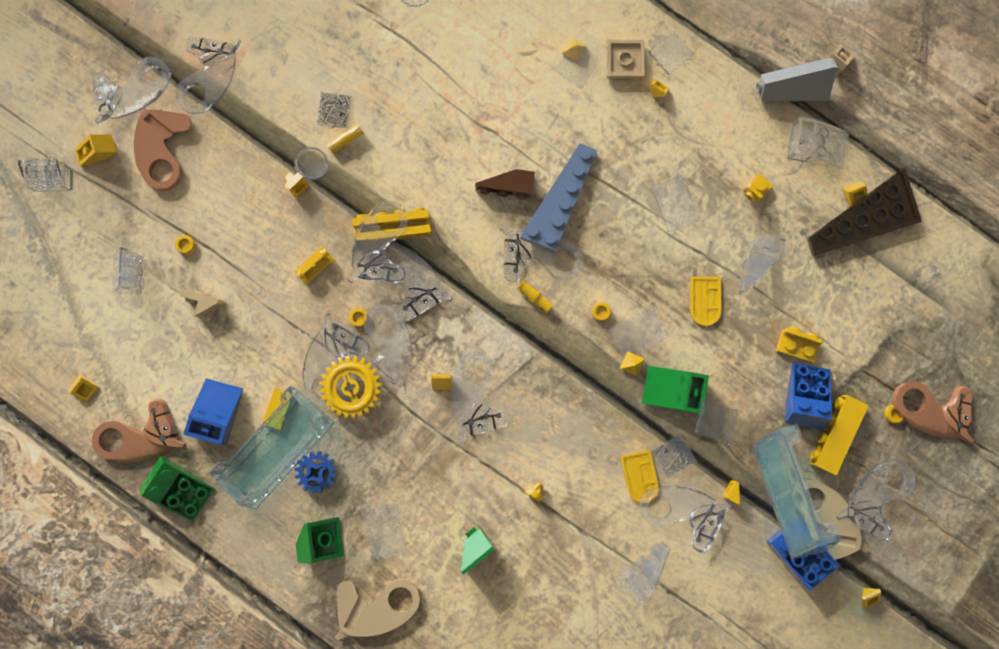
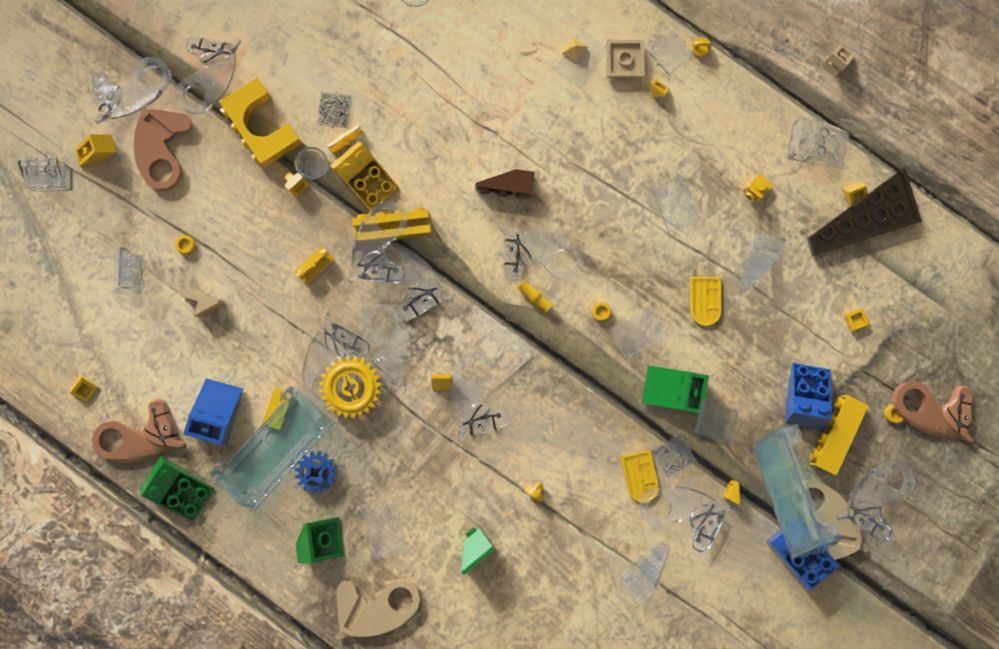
(239, 107): none -> yellow arch
(357, 317): yellow tile -> none
(364, 175): none -> yellow slope
(554, 212): sand blue wing -> none
(632, 363): yellow slope -> none
(701, 47): none -> yellow tile
(798, 344): yellow bracket -> none
(799, 83): light grey slope -> none
(856, 319): none -> yellow tile
(870, 597): yellow slope -> none

